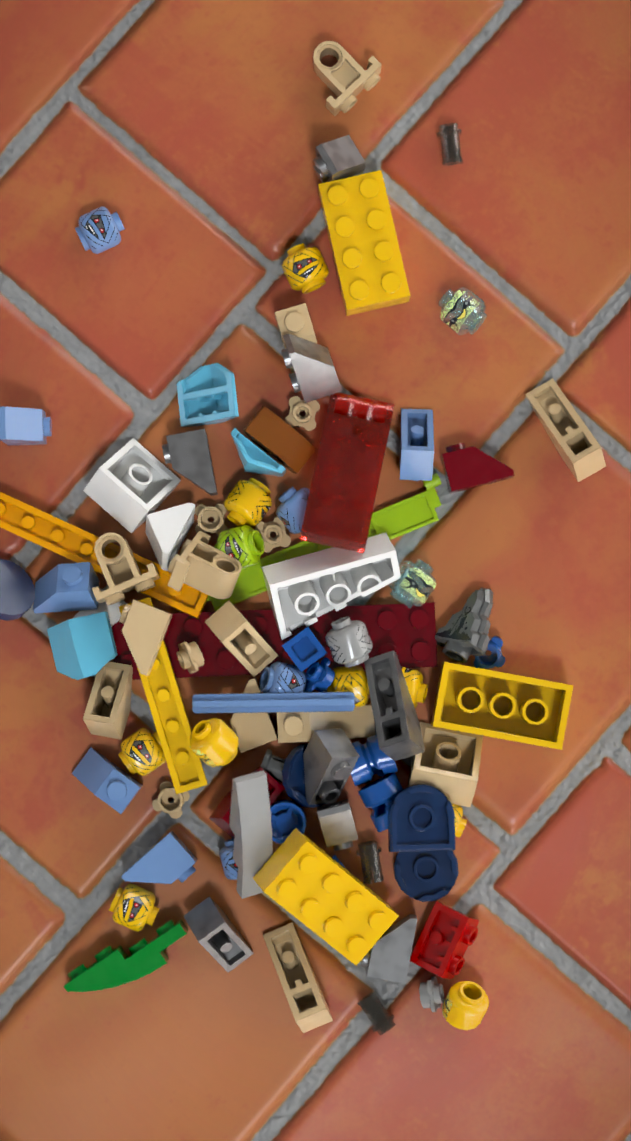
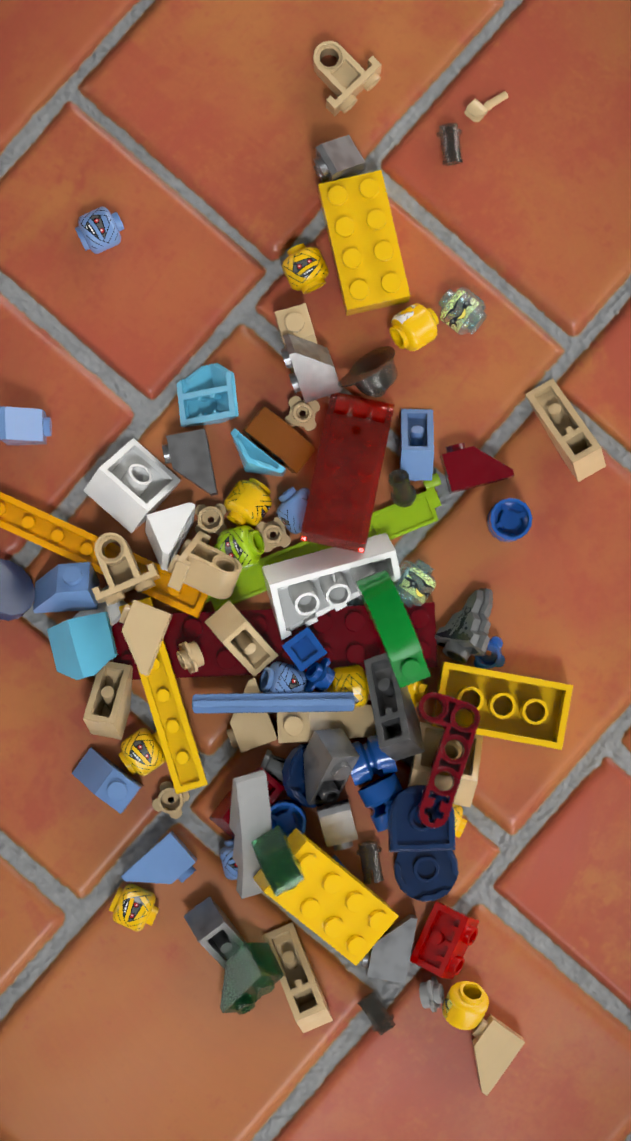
(118, 968): green slope -> none
(214, 742): yellow head -> none
(249, 976): none -> slope
(278, 861): none -> clear green slope
(349, 642): light grey head -> none
(372, 372): none -> clear smoke piece
(393, 628): none -> green arch
(402, 493): none -> clear smoke pin
(414, 327): none -> yellow head
(441, 761): none -> dark red beam
(477, 111): none -> tan hand
(494, 1050): none -> tan slope
(509, 520): none -> blue wheel

